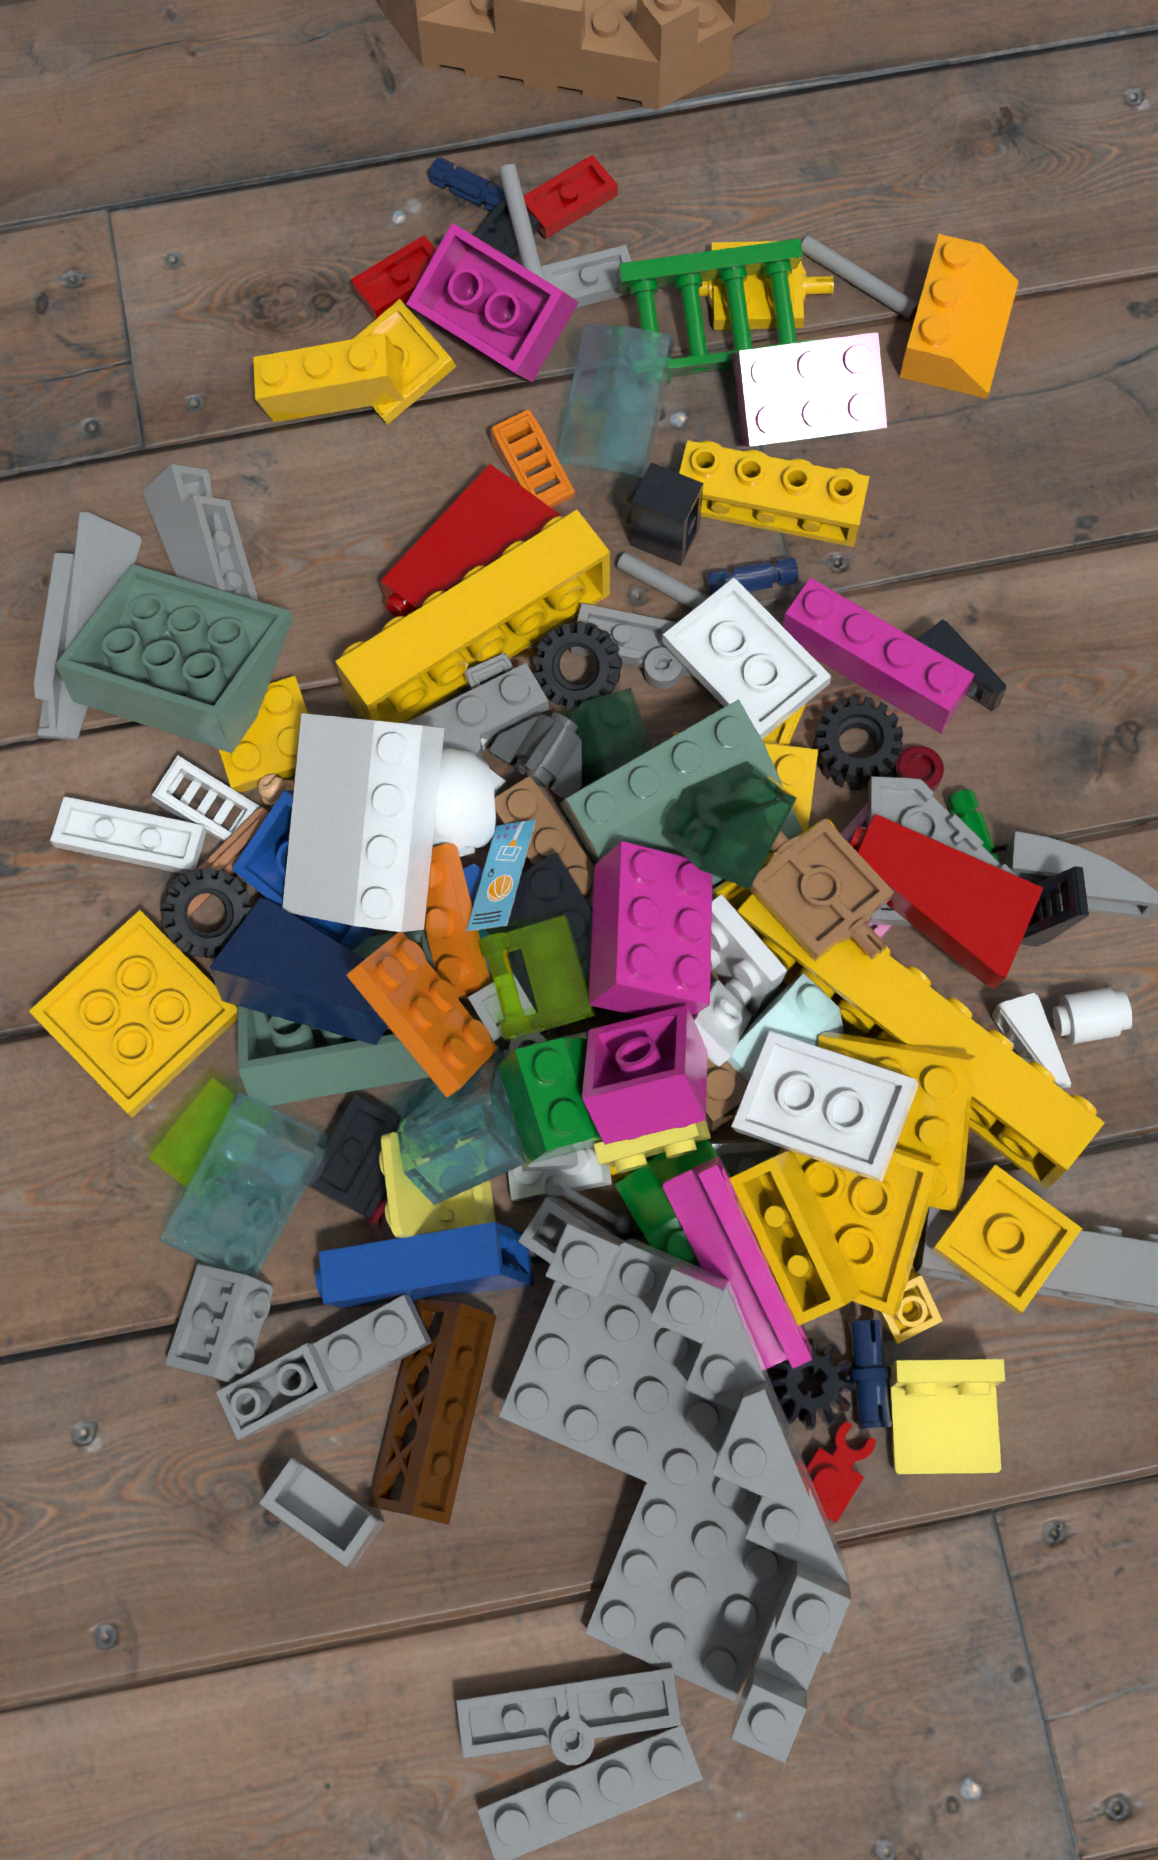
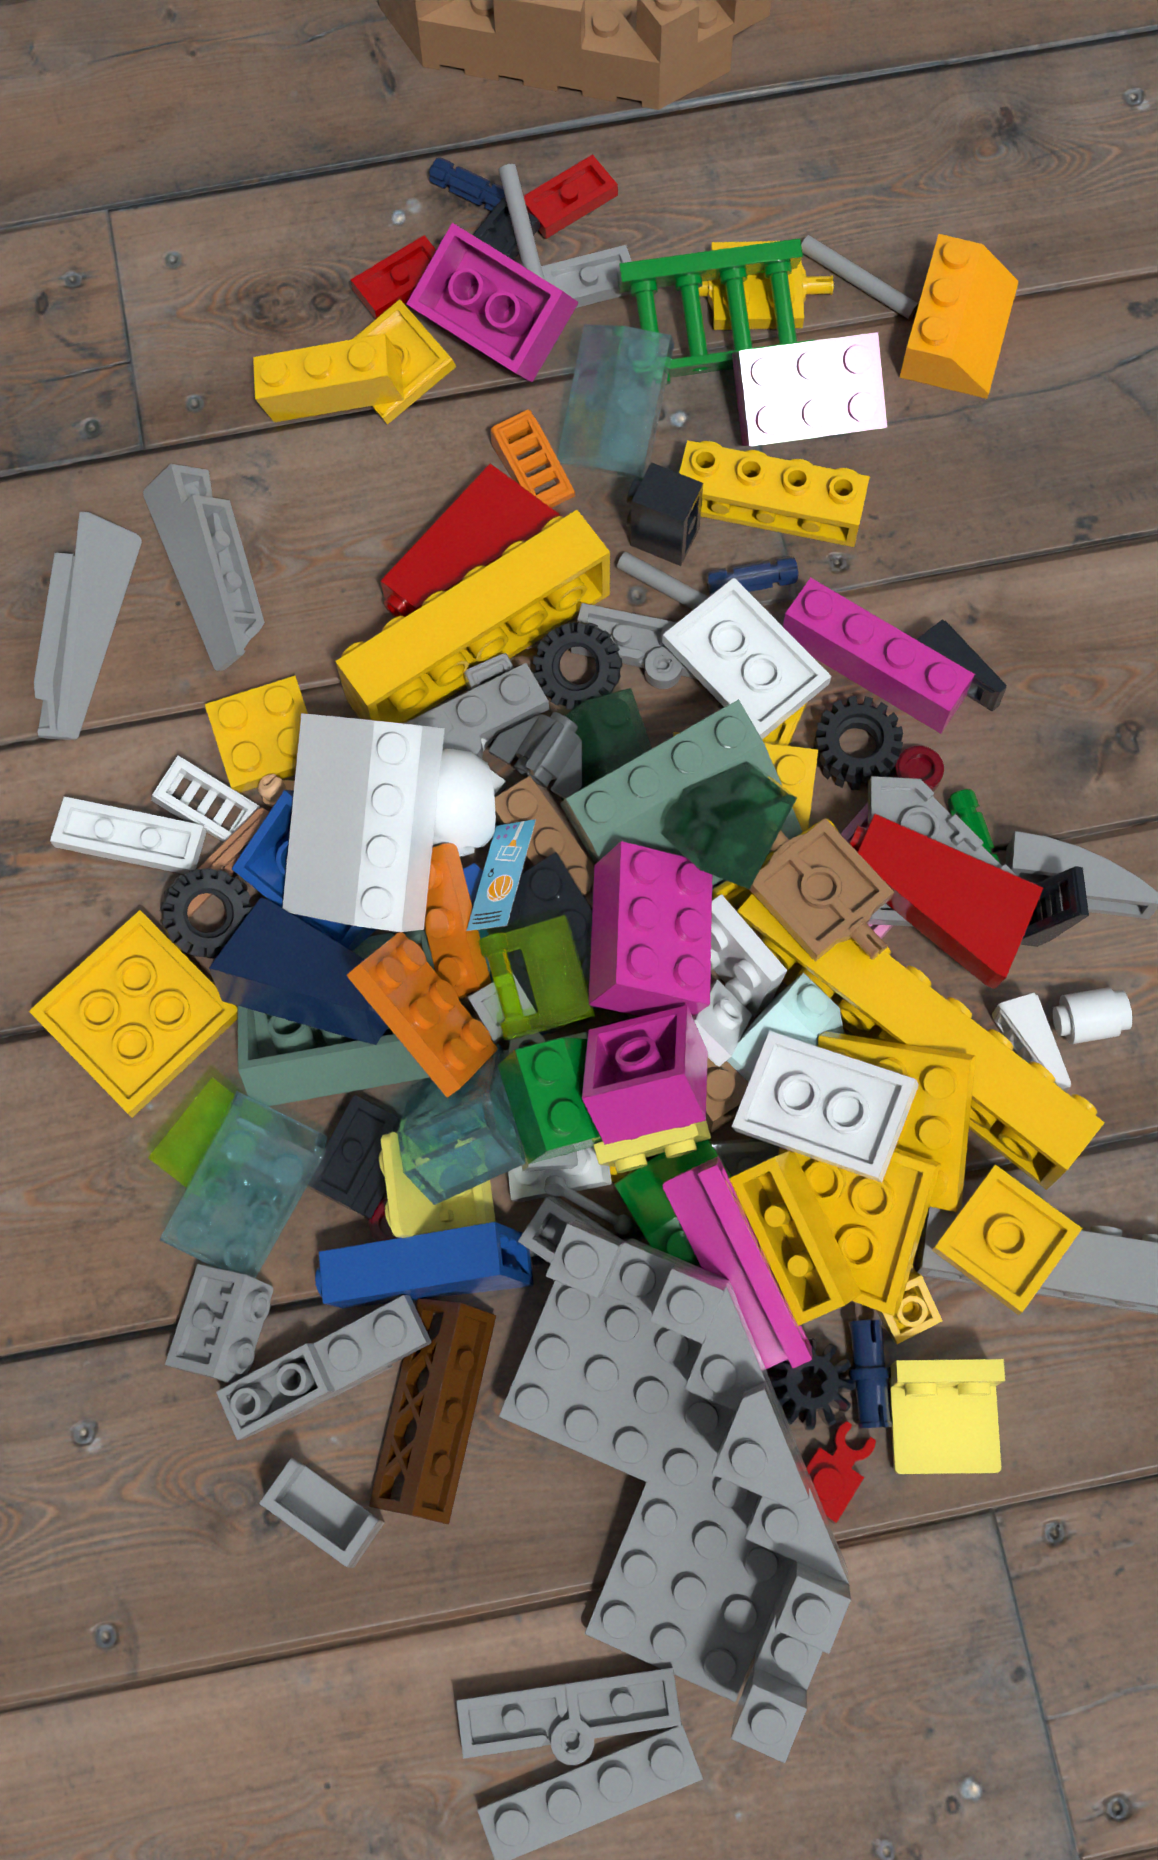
(177, 657): sand green slope -> none

